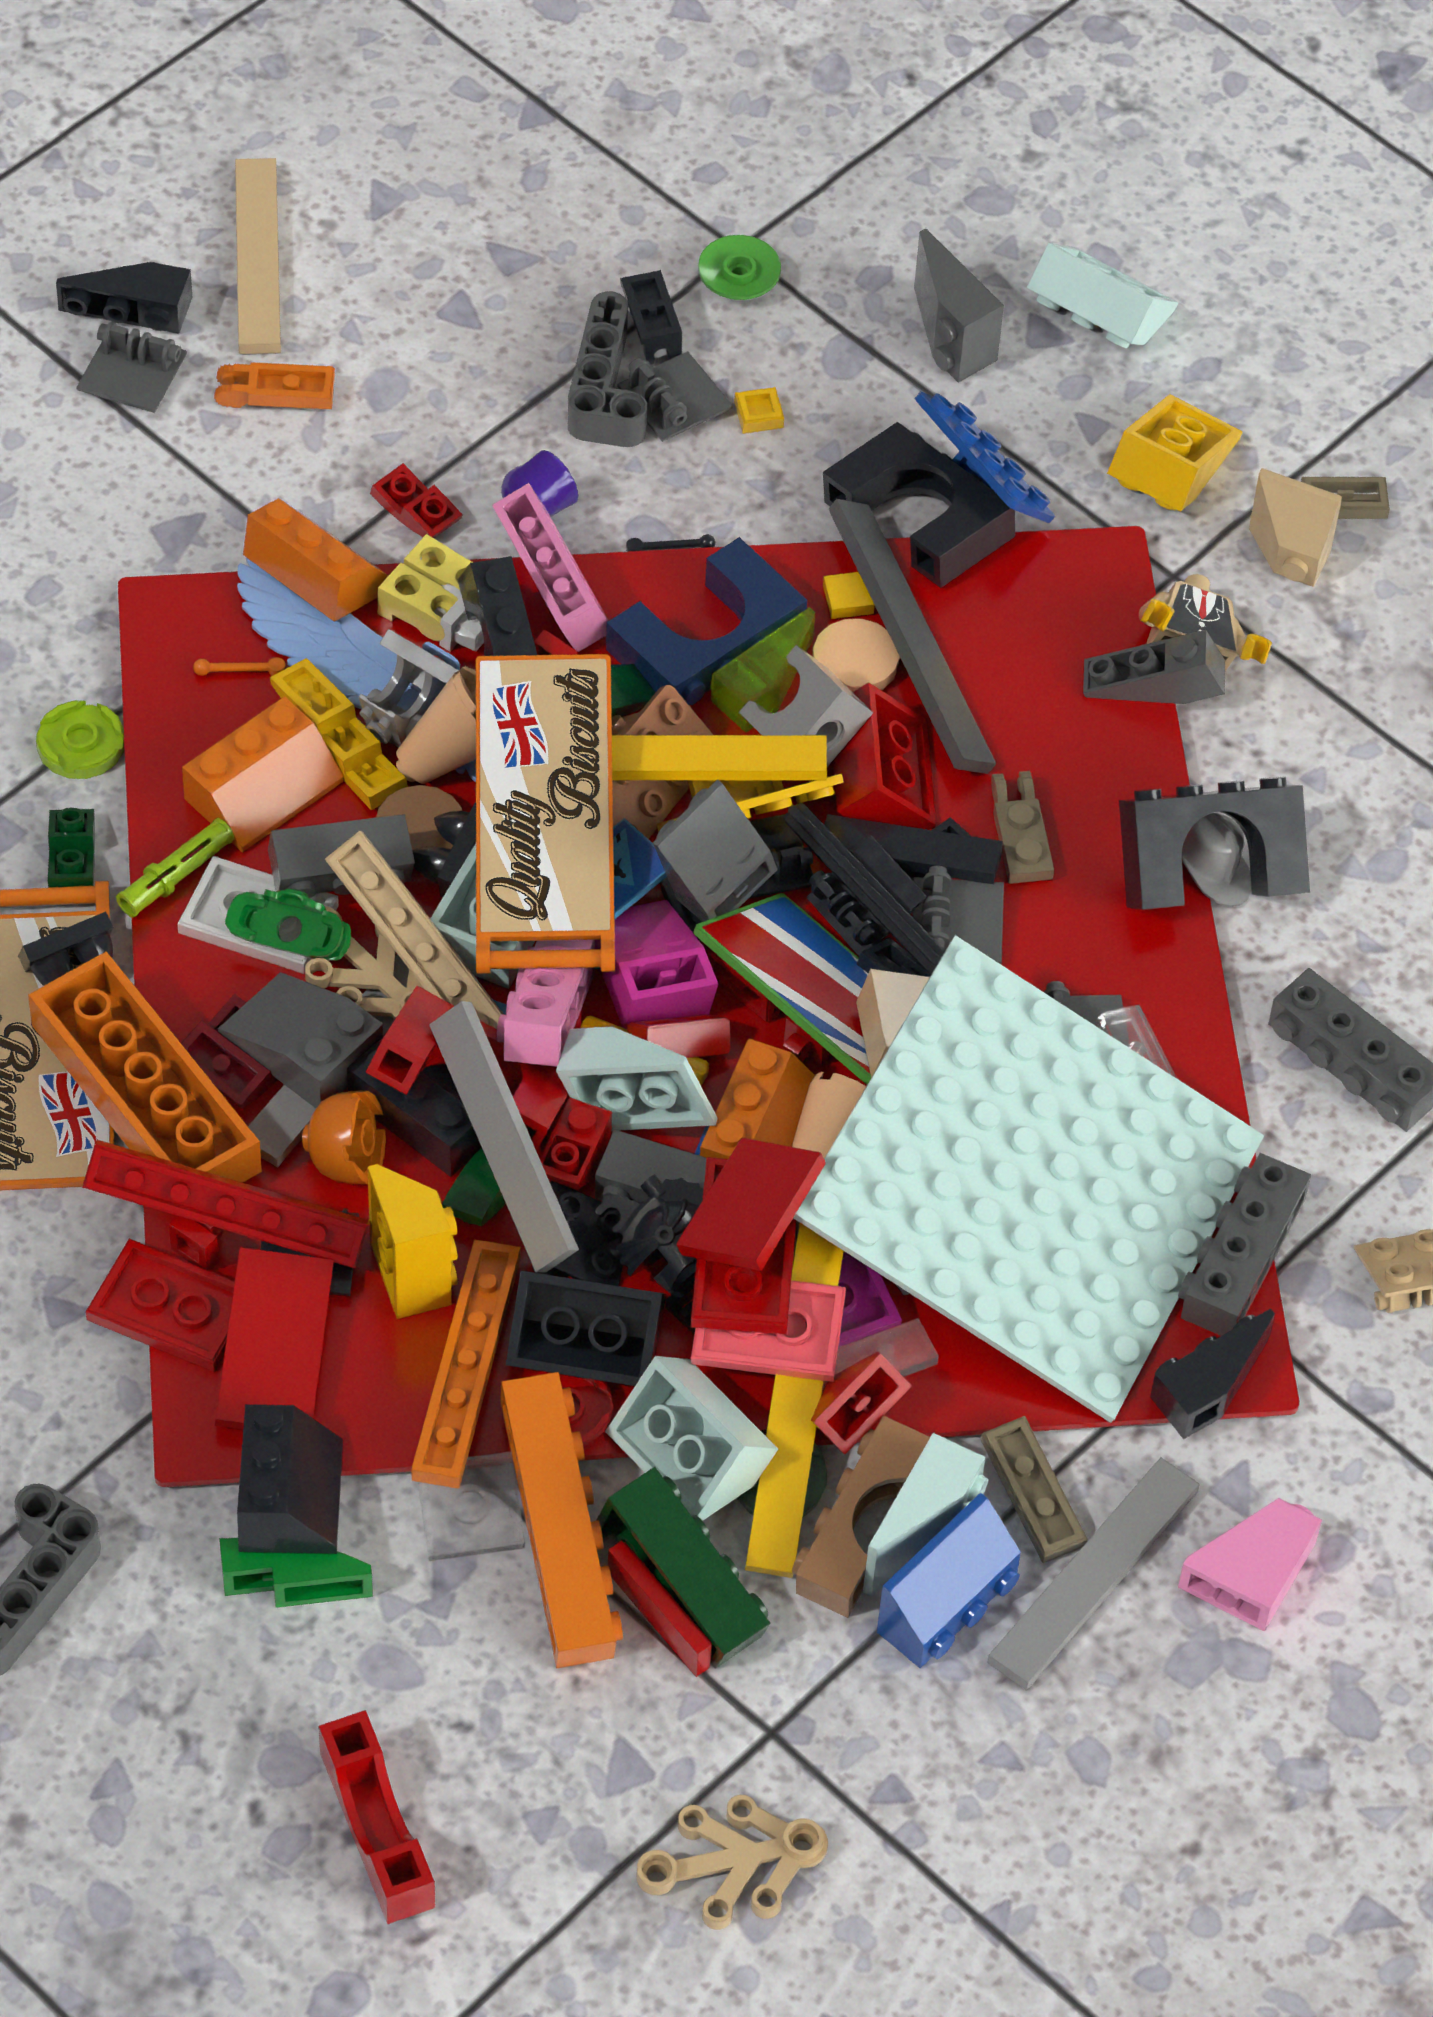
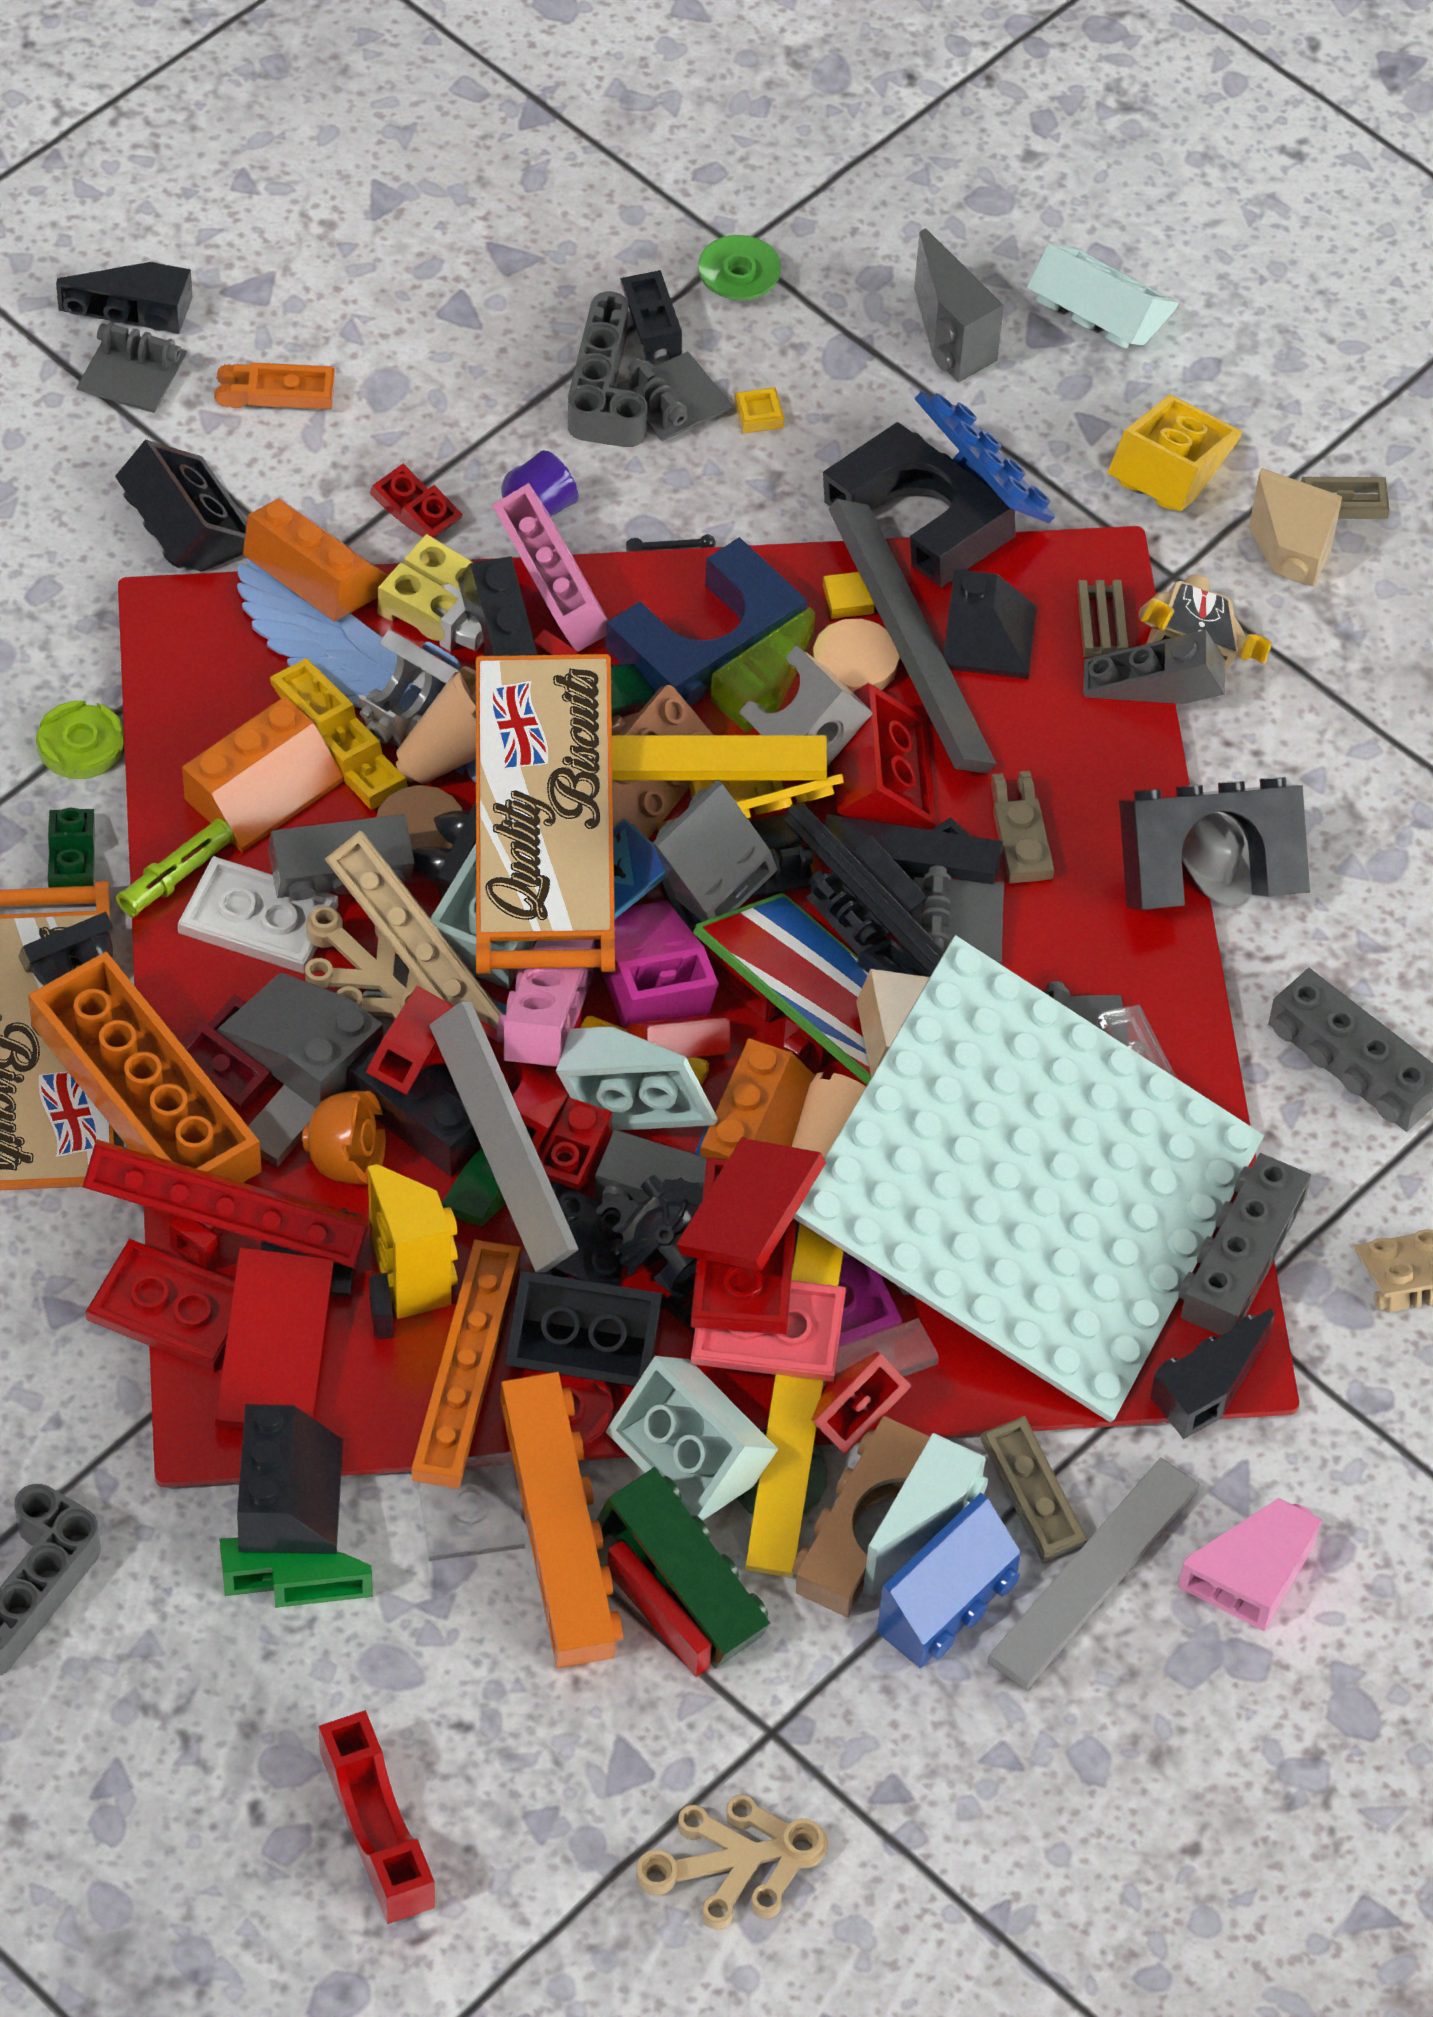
(183, 506): none -> black slope
(203, 667): orange hinge -> none
(257, 256): tan tile -> none
(260, 916): green piece -> none
(381, 1306): none -> black tile
(988, 626): none -> black slope
(1100, 592): none -> dark tan tile

